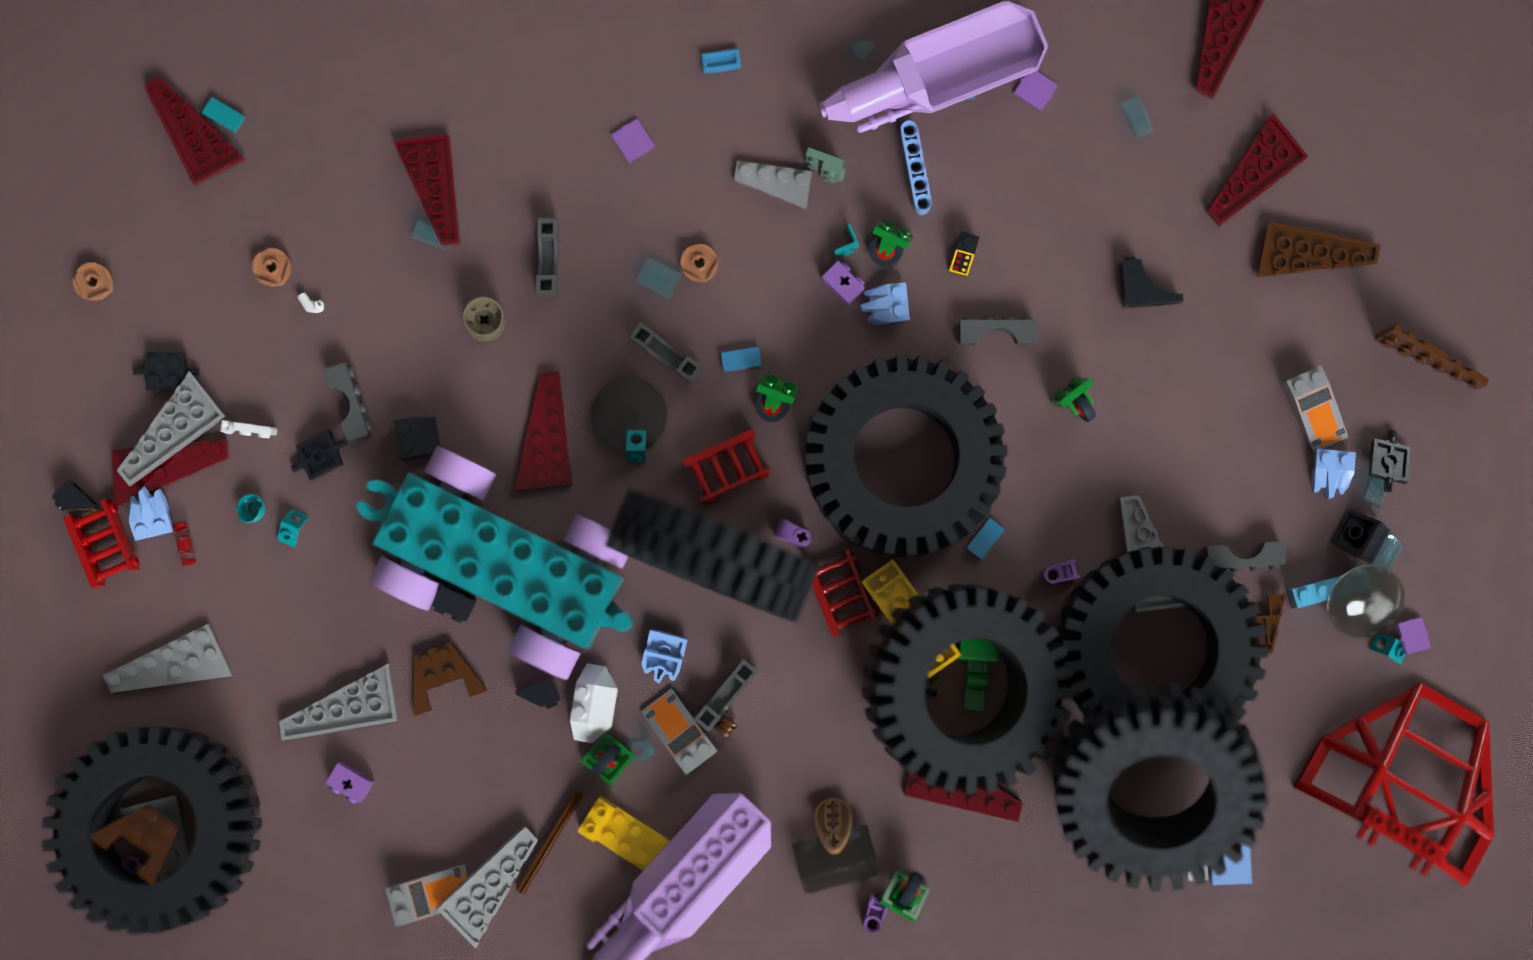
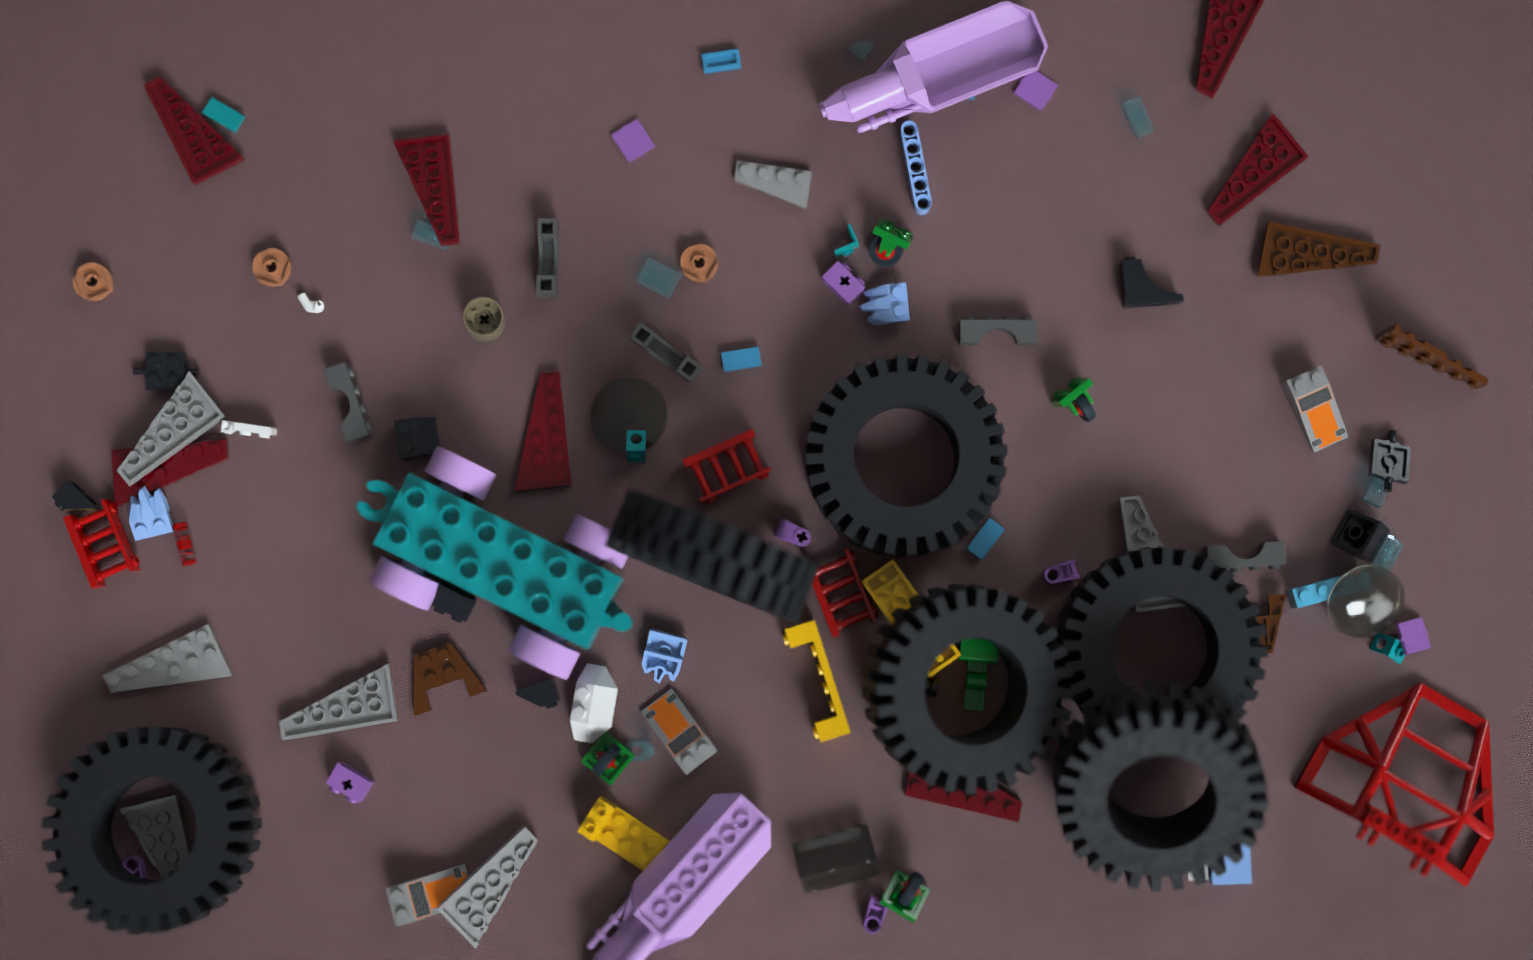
(146, 830): reddish brown wing -> none
(250, 508): teal hair -> none
(290, 529): teal bracket -> none
(319, 455): black plate -> none
(549, 841): reddish brown axle -> none
(725, 727): reddish brown wheel -> none
(726, 695): dark grey arch -> none
(774, 398): green plate -> none
(831, 167): sand green plate -> none
(834, 725): none -> yellow plate
(843, 824): medium nougat piece -> none
(964, 253): black slope -> none
(1332, 471): light blue plate -> none

